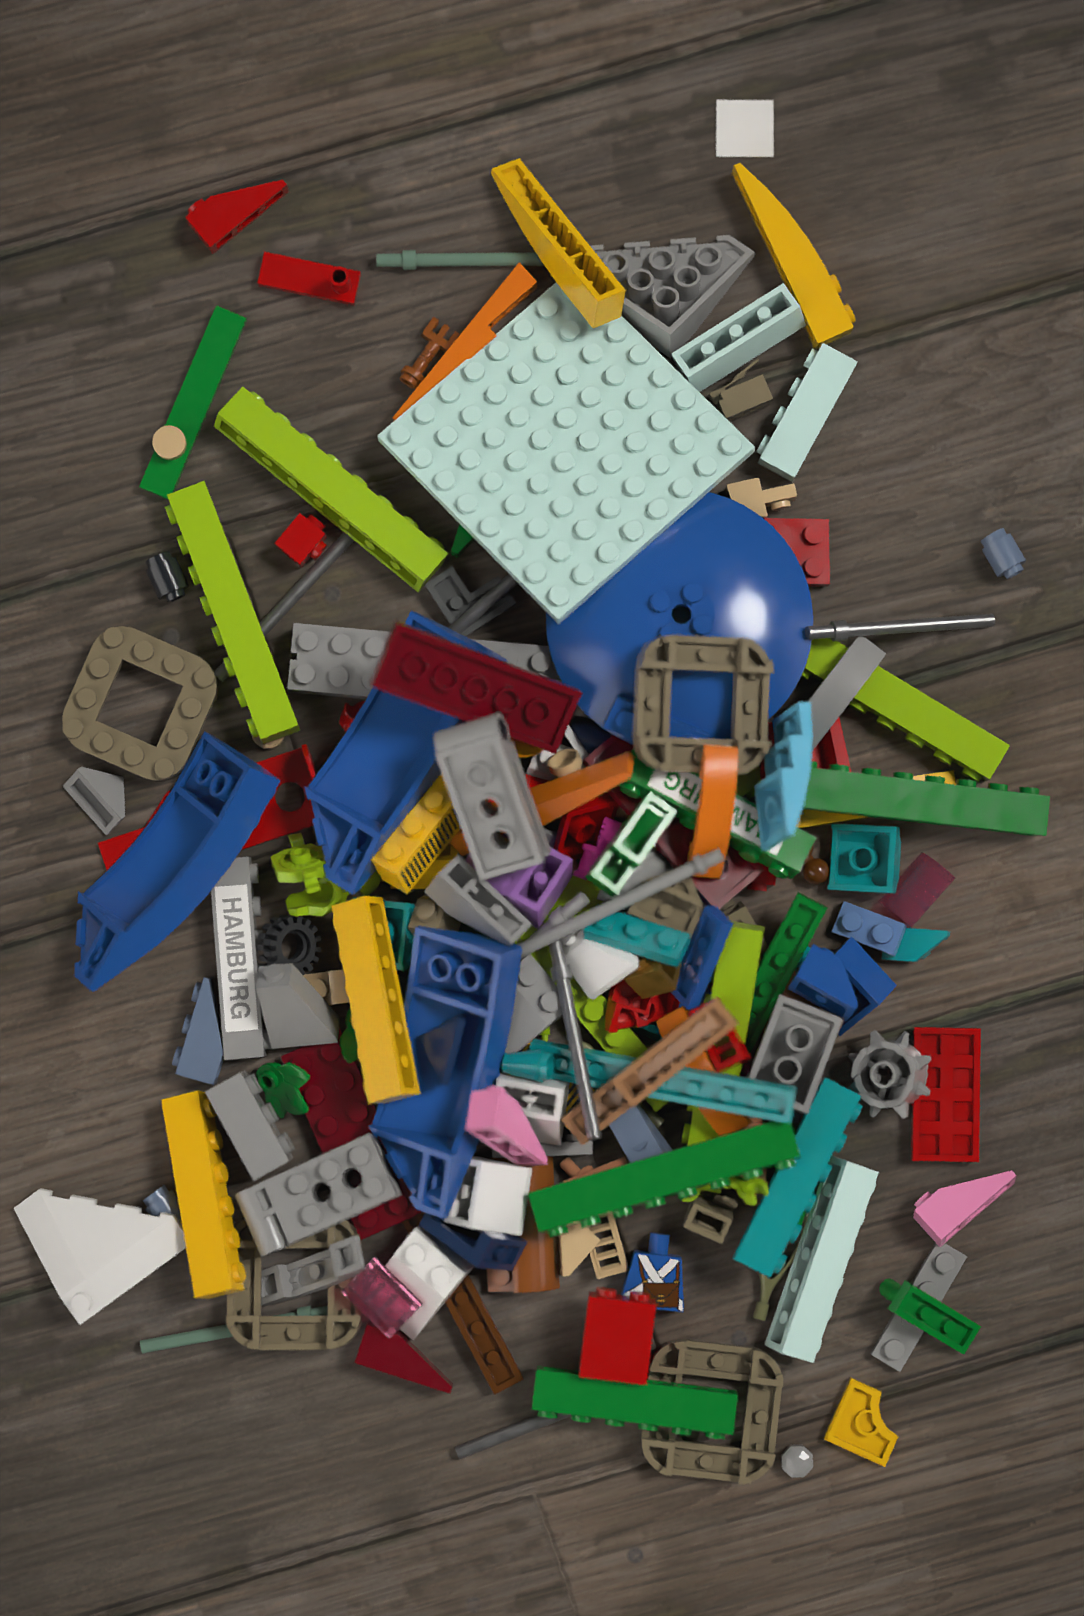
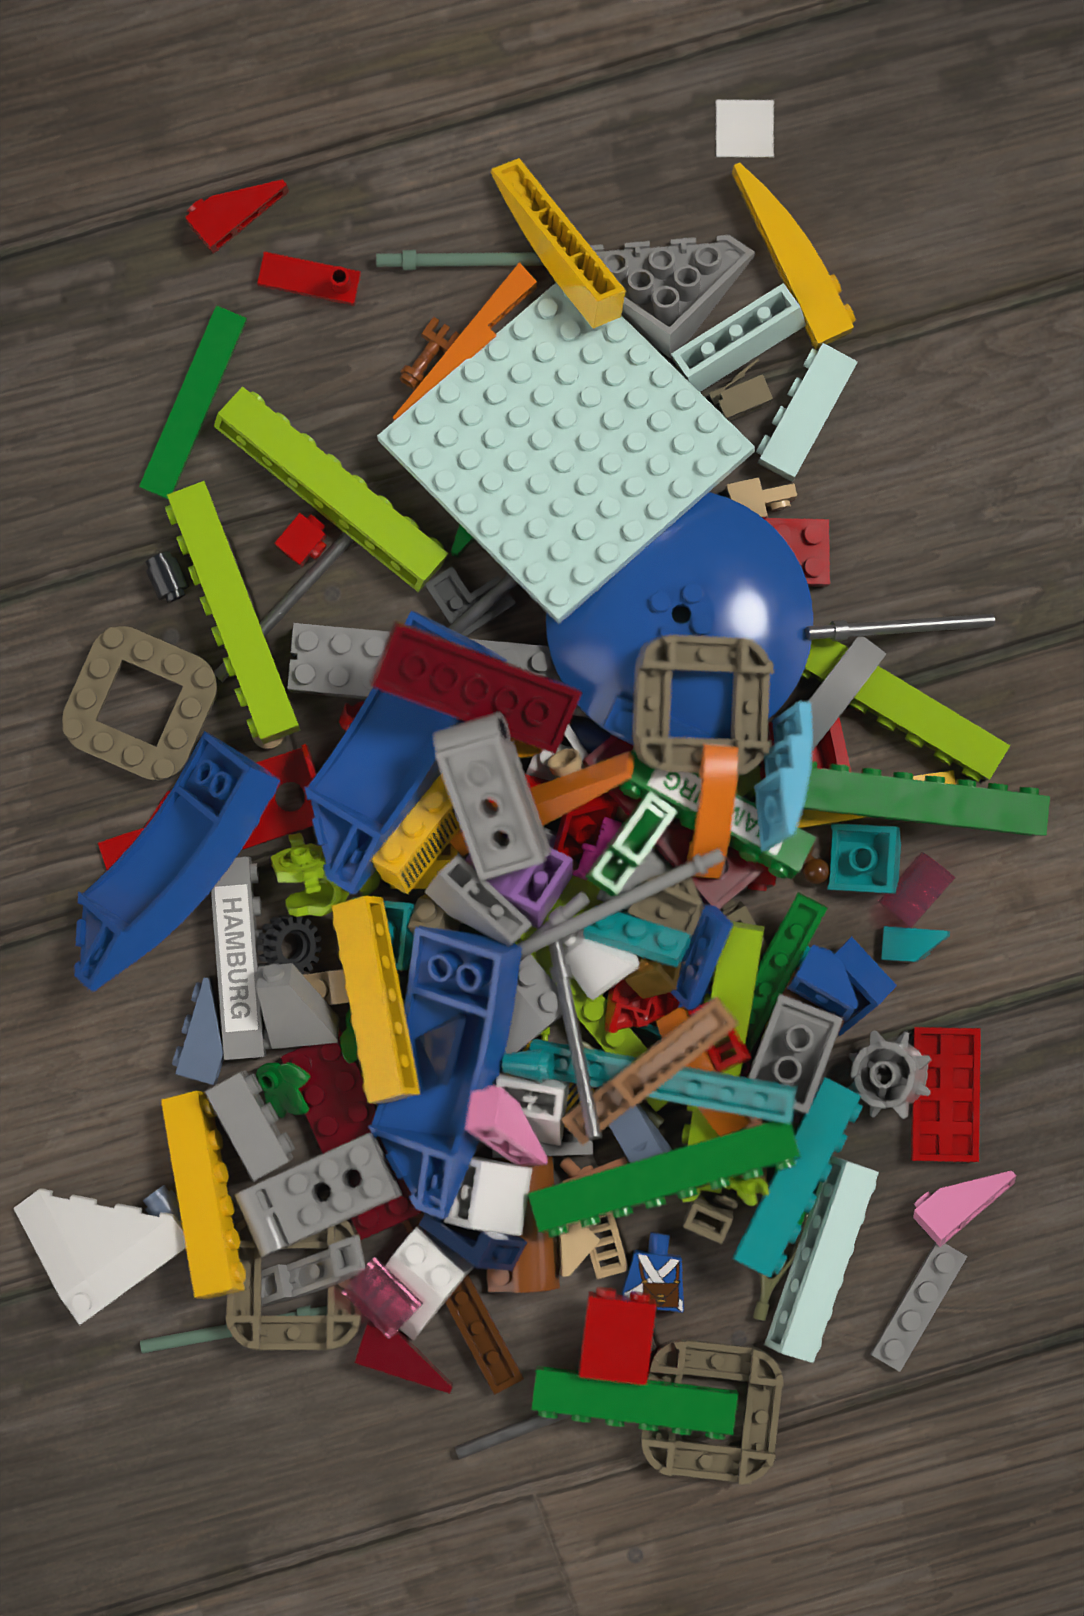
(99, 796): light grey slope -> none
(169, 442): tan tile -> none
(797, 1460): light grey tile -> none
(859, 1424): yellow tile -> none
(869, 928): medium blue plate -> none
(929, 1314): green piece -> none
(1003, 554): sand blue brick -> none

